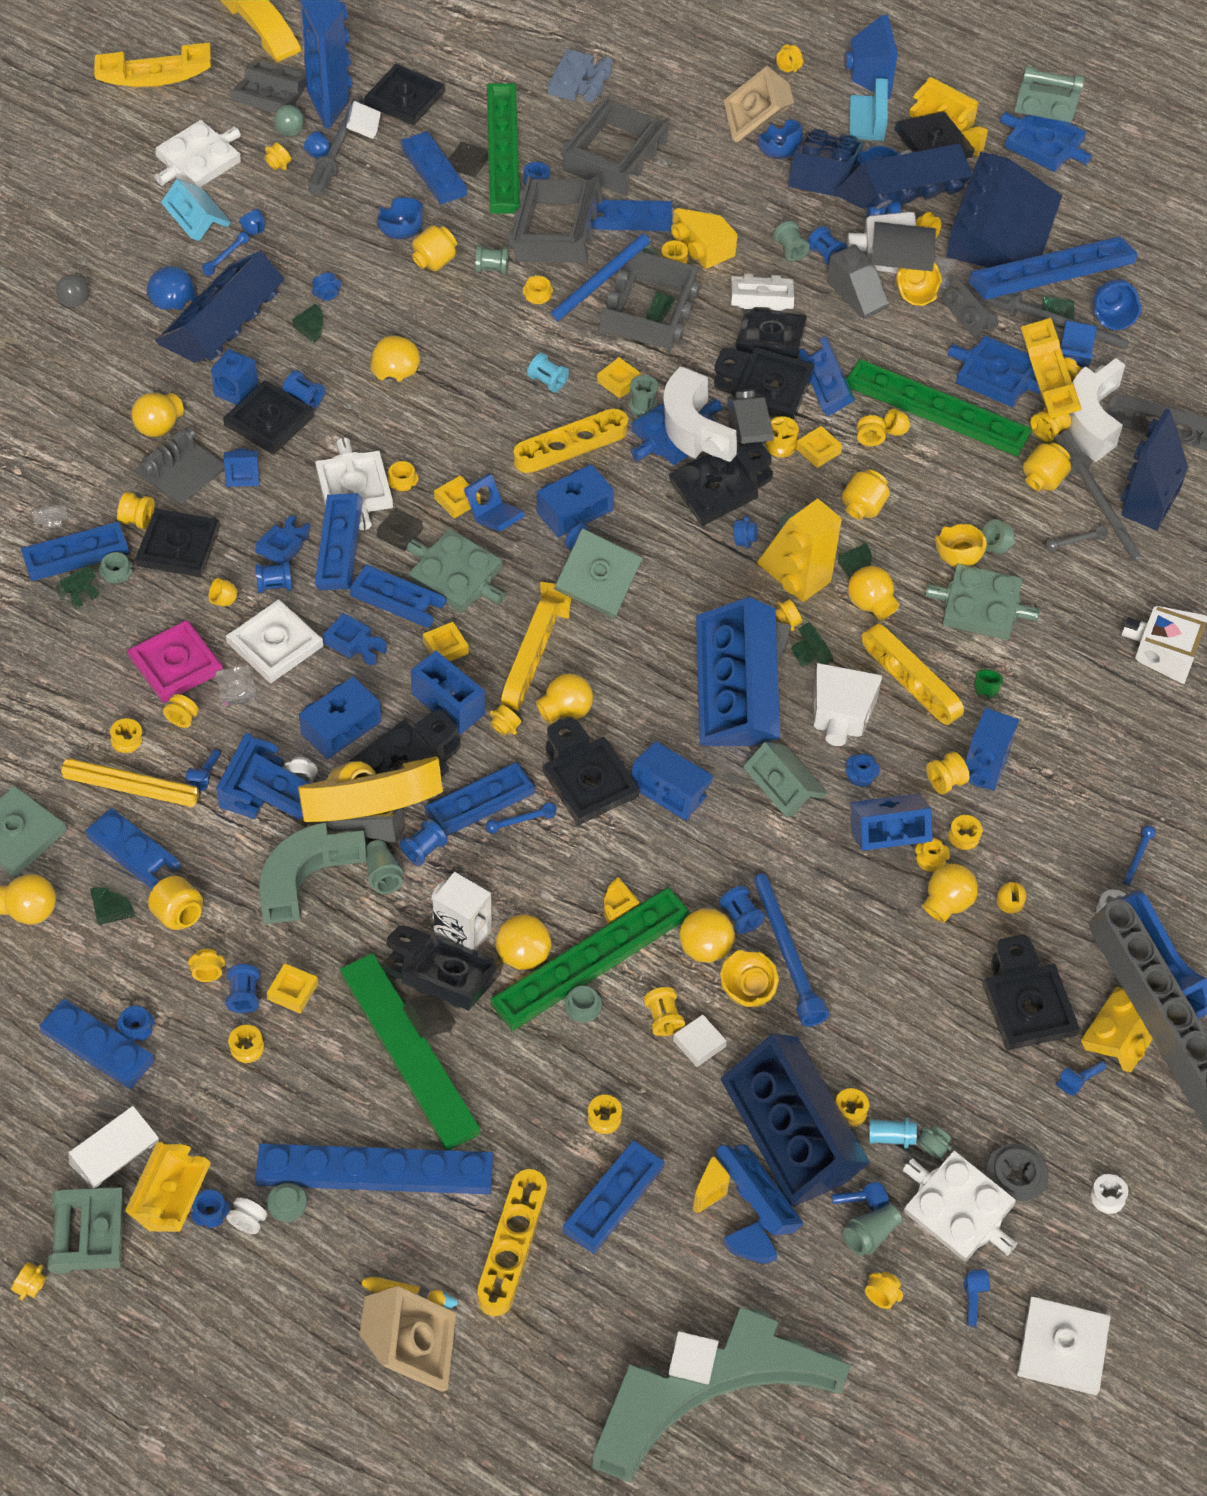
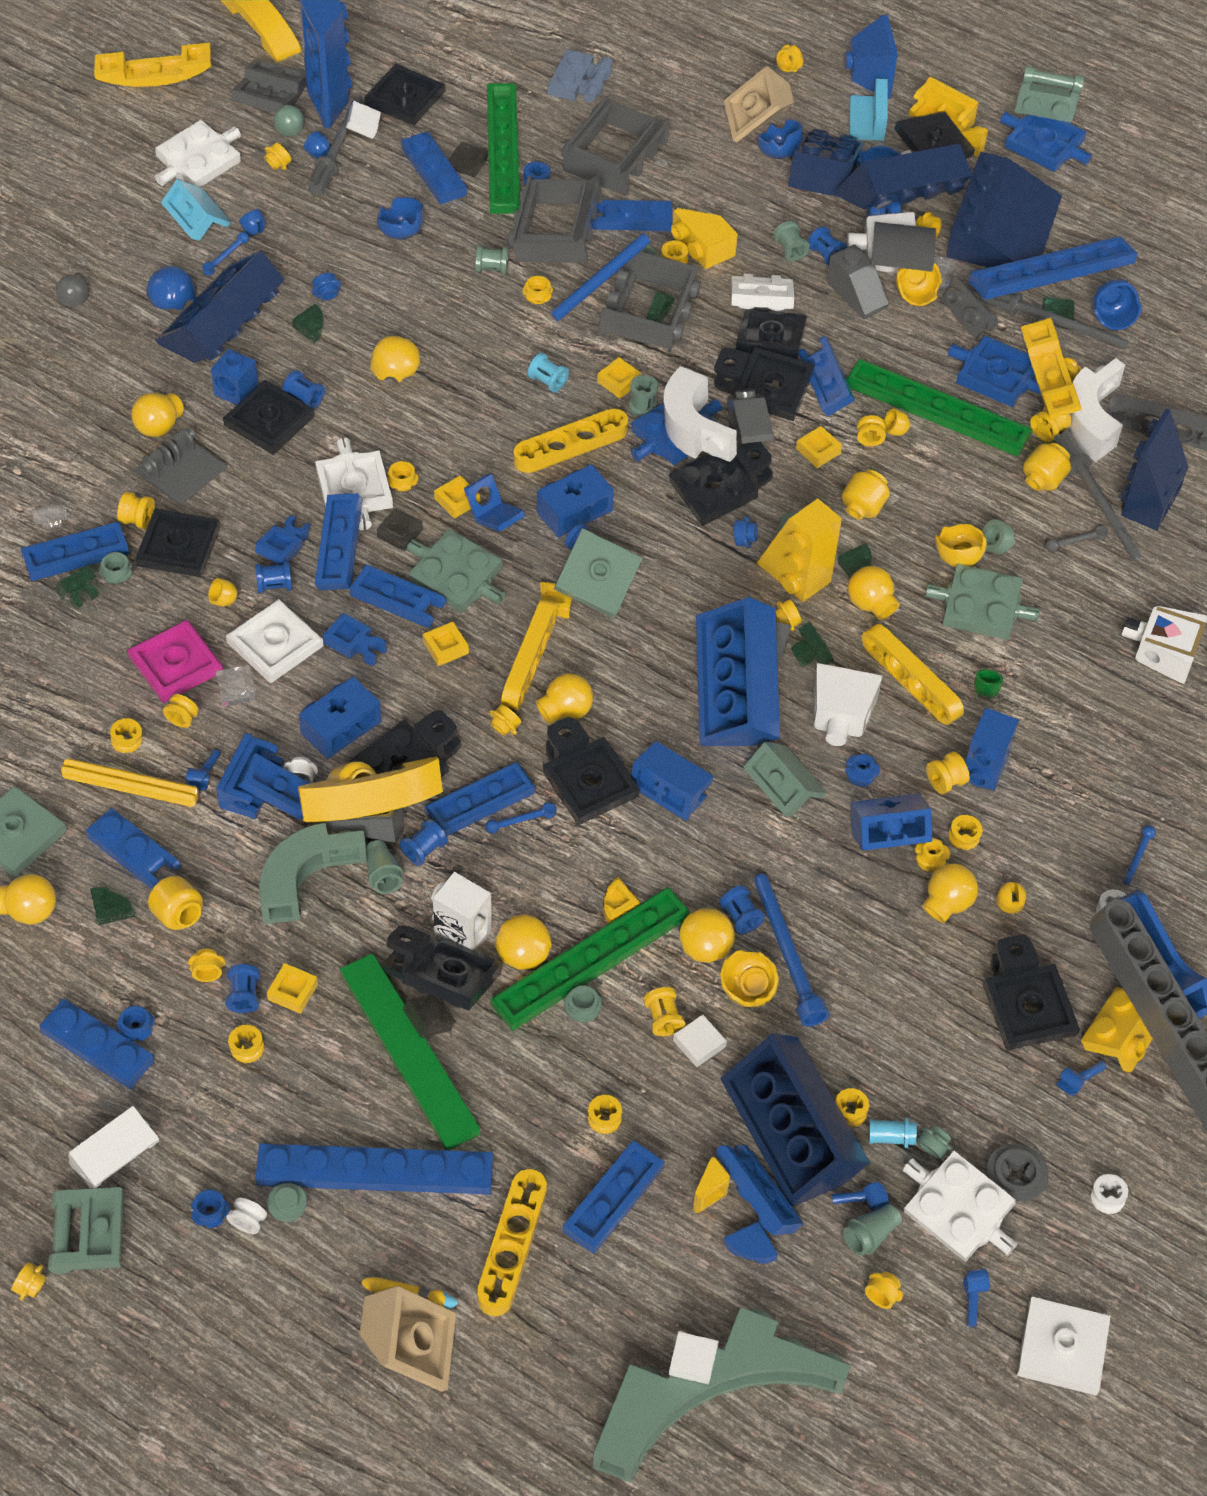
(167, 1188): yellow hinge -> none
(241, 468): blue tile -> none
(434, 248): yellow head -> none
(448, 689): blue brick -> none
(785, 437): yellow wheel -> none
(1078, 342): blue bracket -> none

